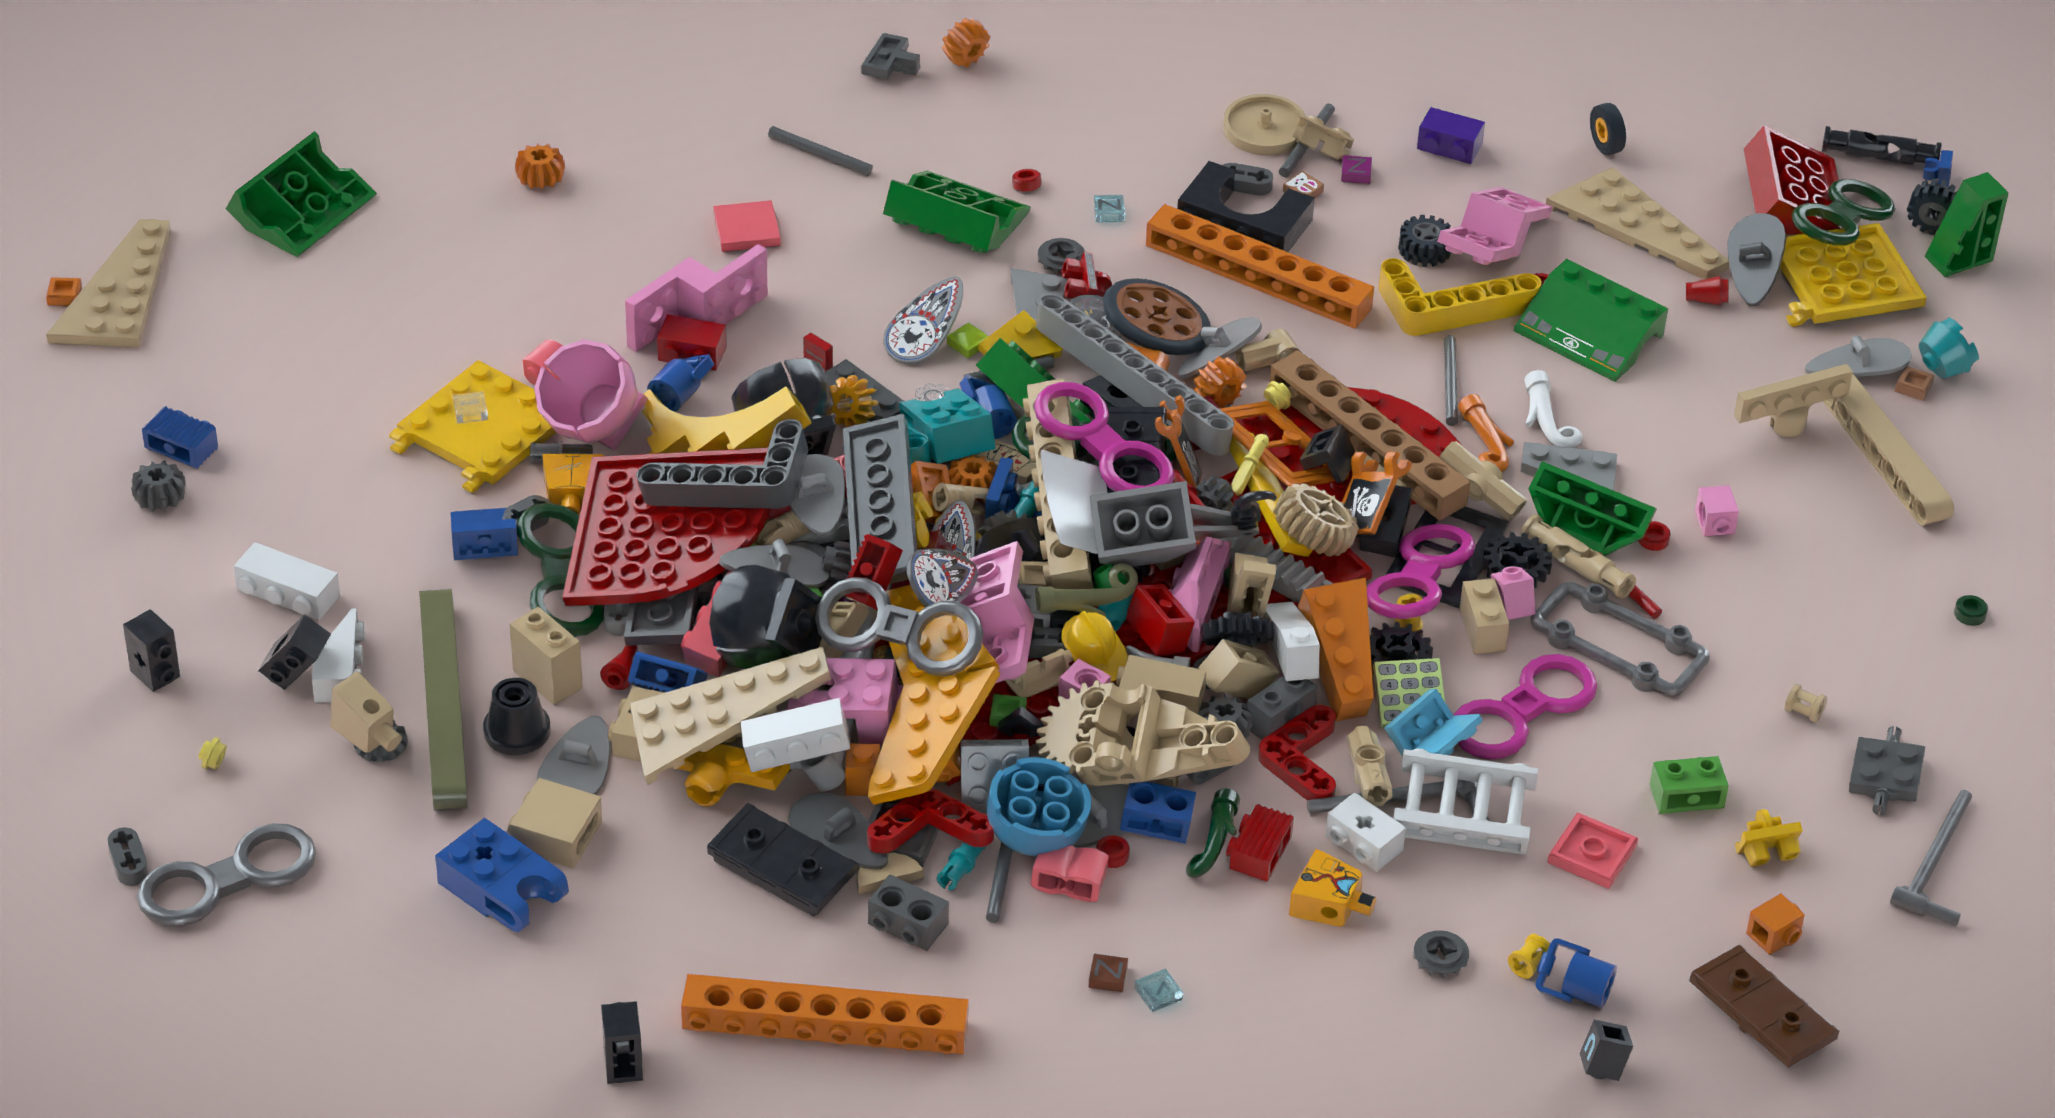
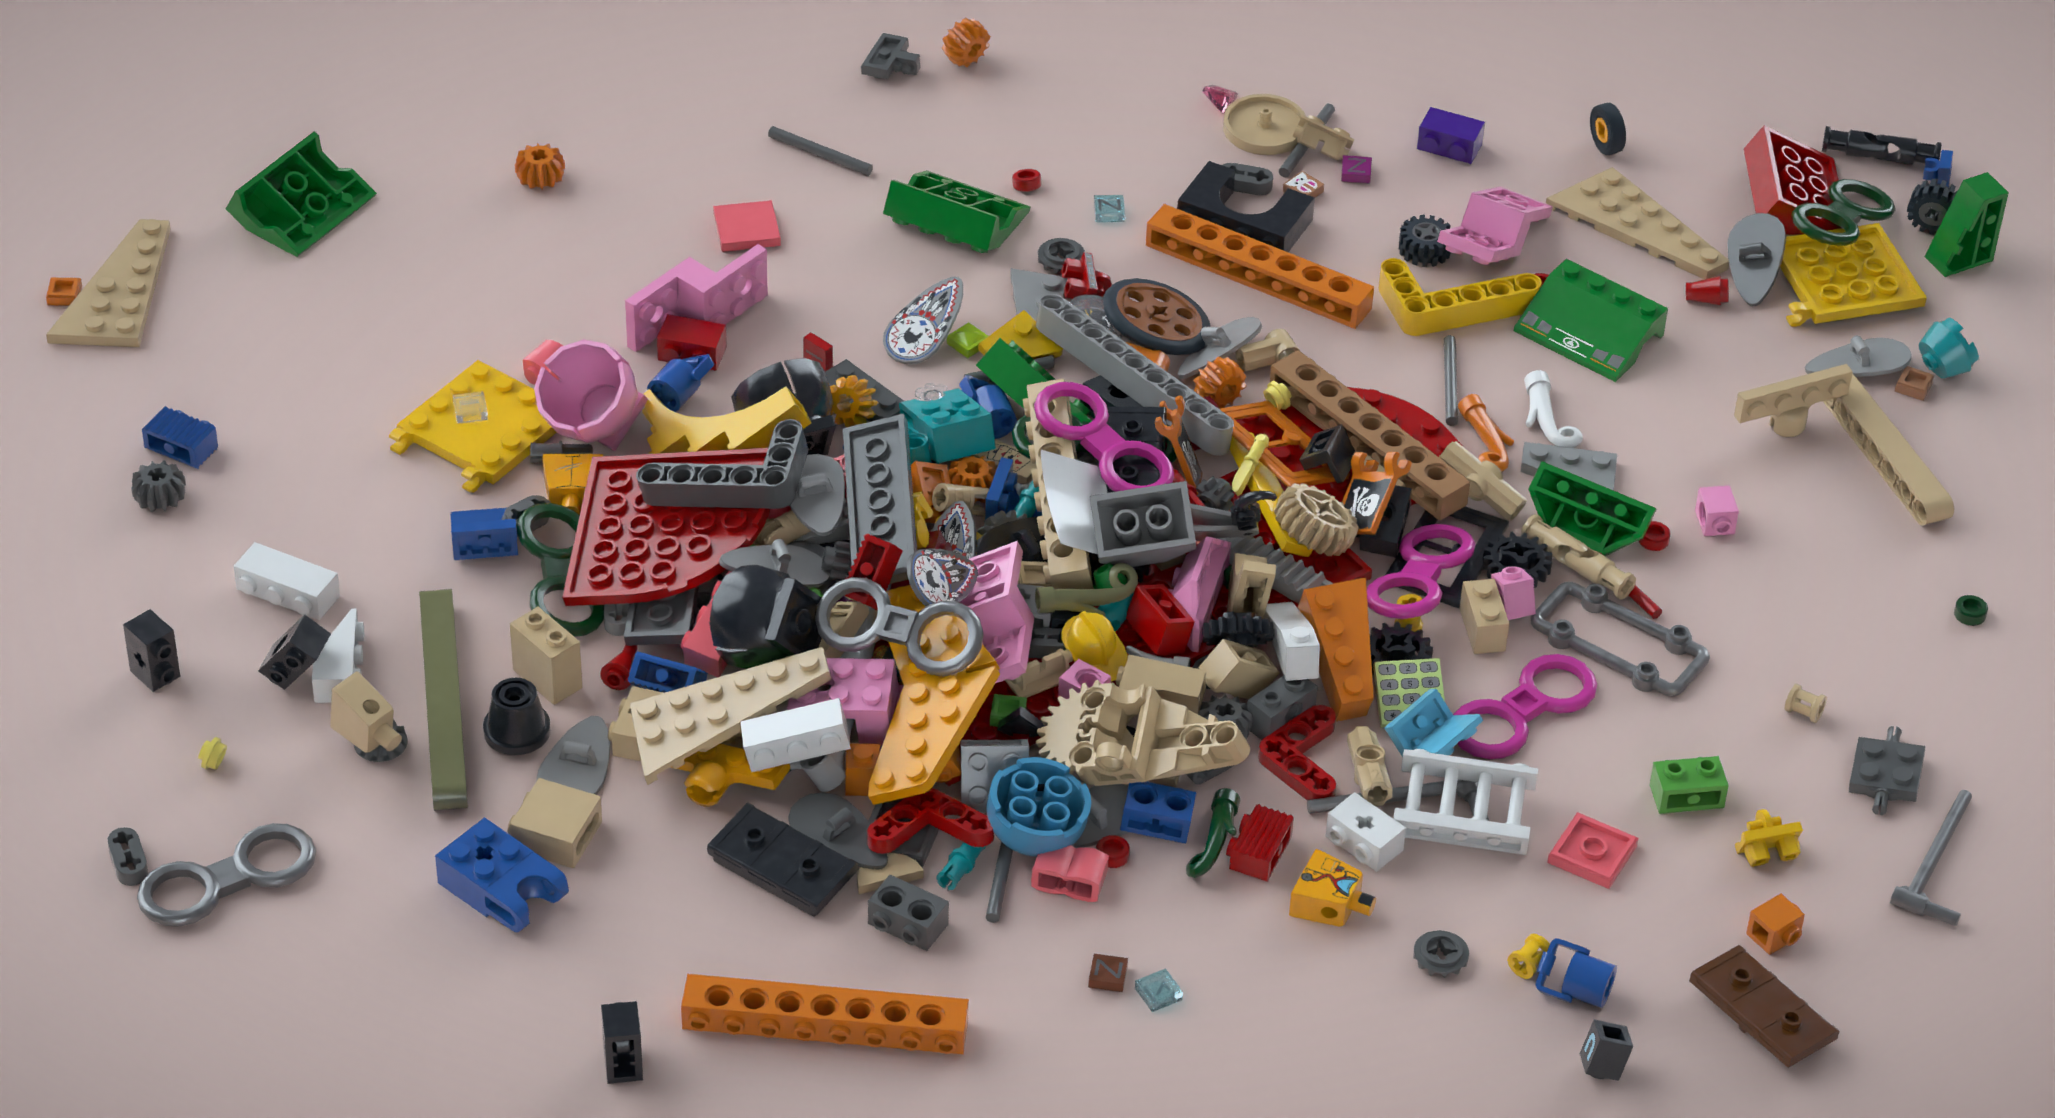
(1220, 96): none -> clear pink slope

